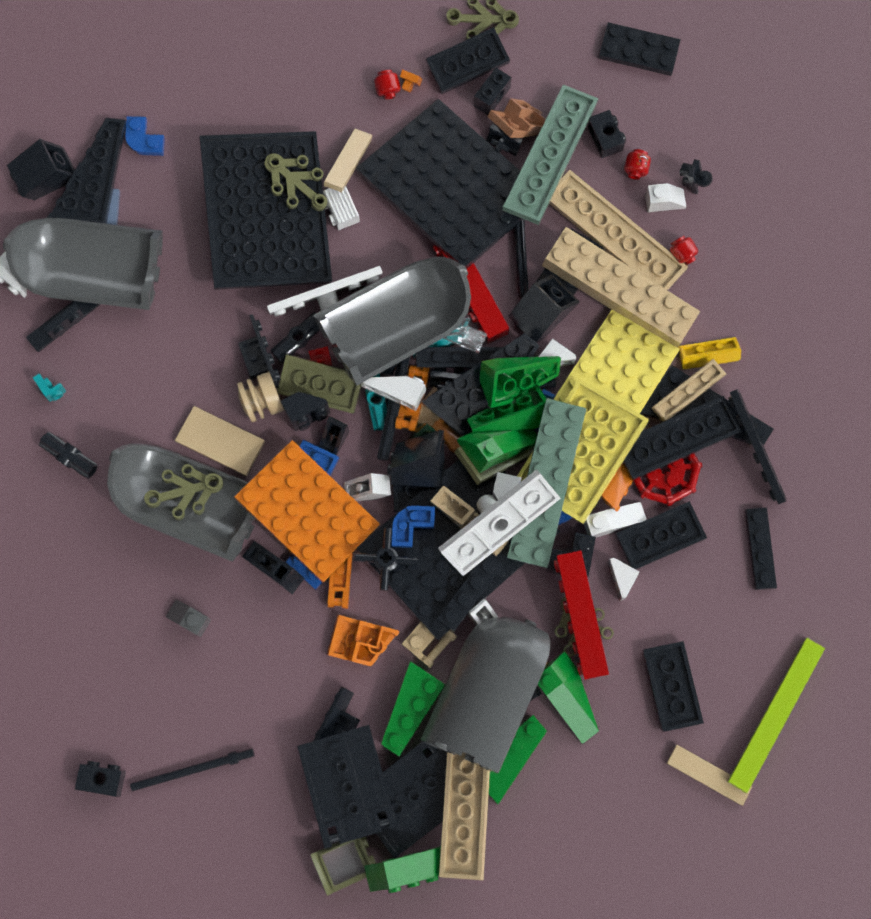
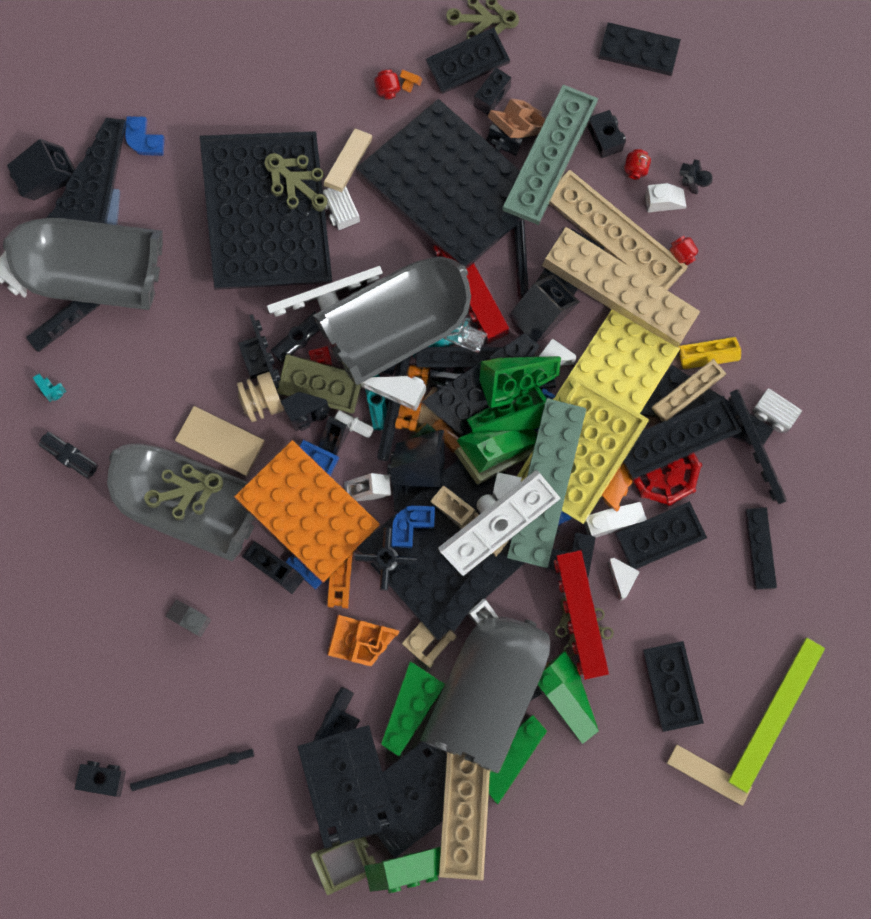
(355, 424): none -> white axle
(776, 411): none -> white brick

